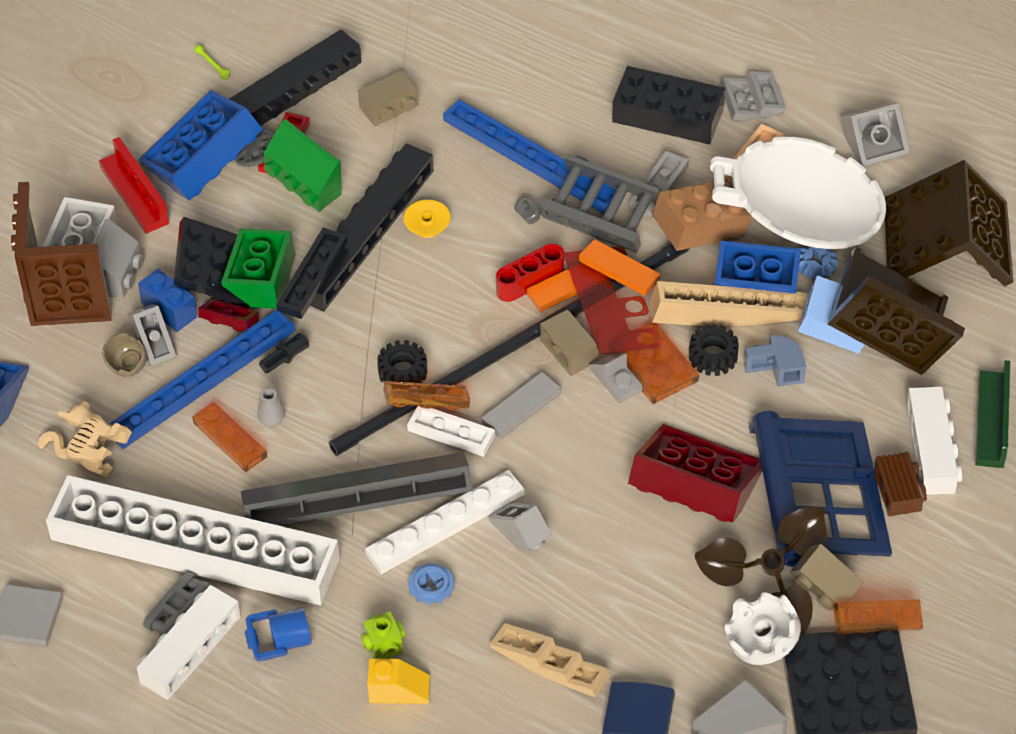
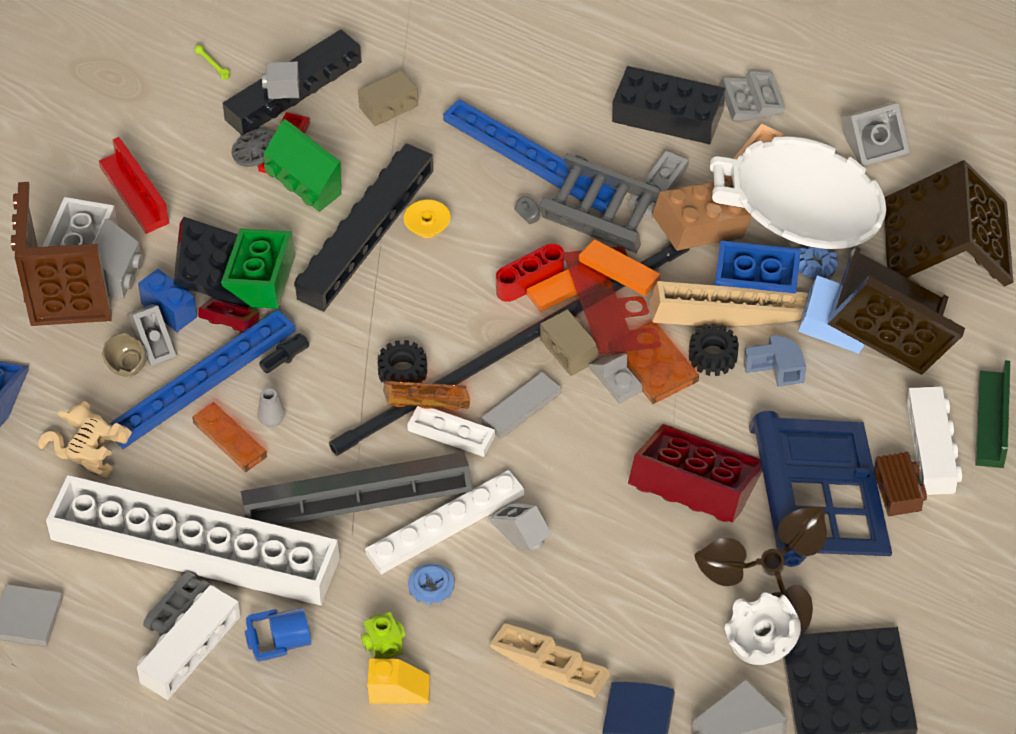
(201, 144): blue slope -> none
(281, 80): none -> light grey brick
(311, 273): black plate -> none
(825, 577): dark tan brick -> none
(878, 616): clear orange plate -> none

